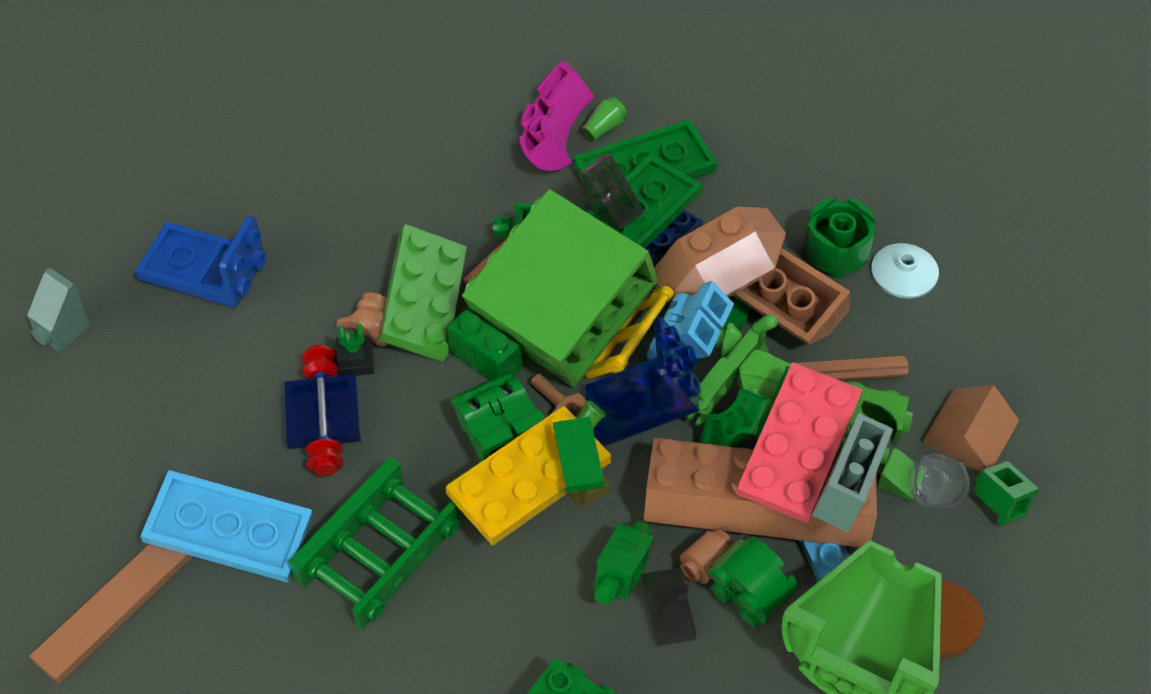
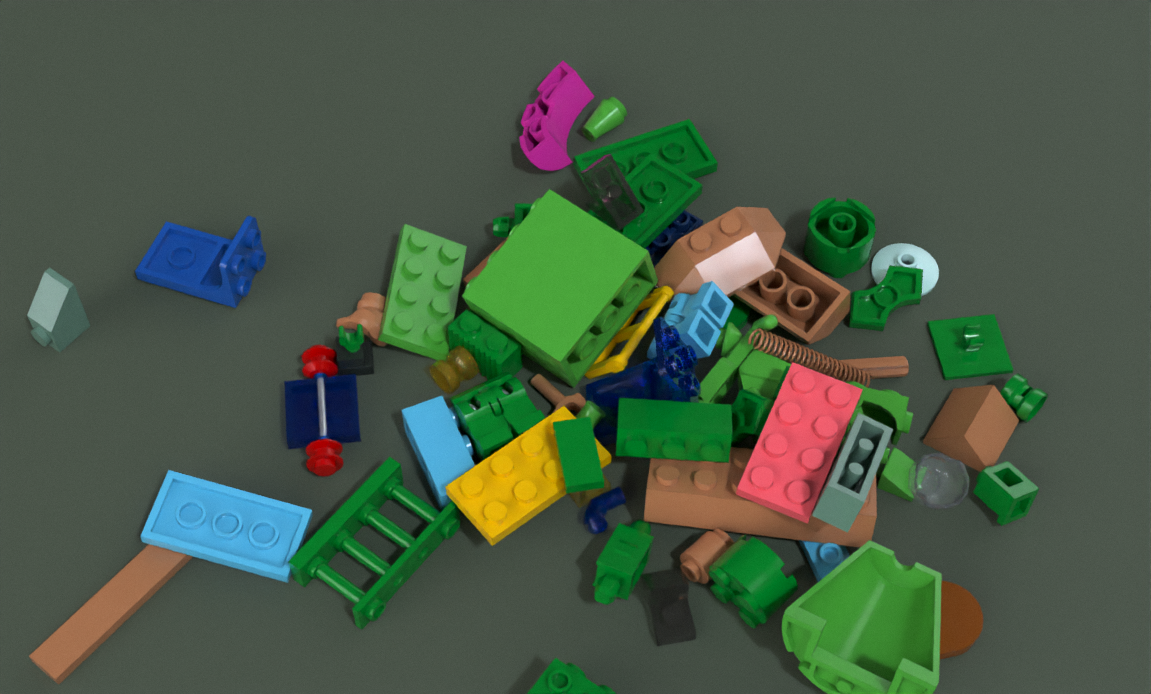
(438, 444): none -> medium azure brick
(454, 370): none -> clear yellow wheel
(598, 508): none -> clear blue arm
(674, 430): none -> green brick
(845, 375): none -> nougat piece
(873, 306): none -> green tile
(969, 347): none -> green piece
(1023, 397): none -> green wheel

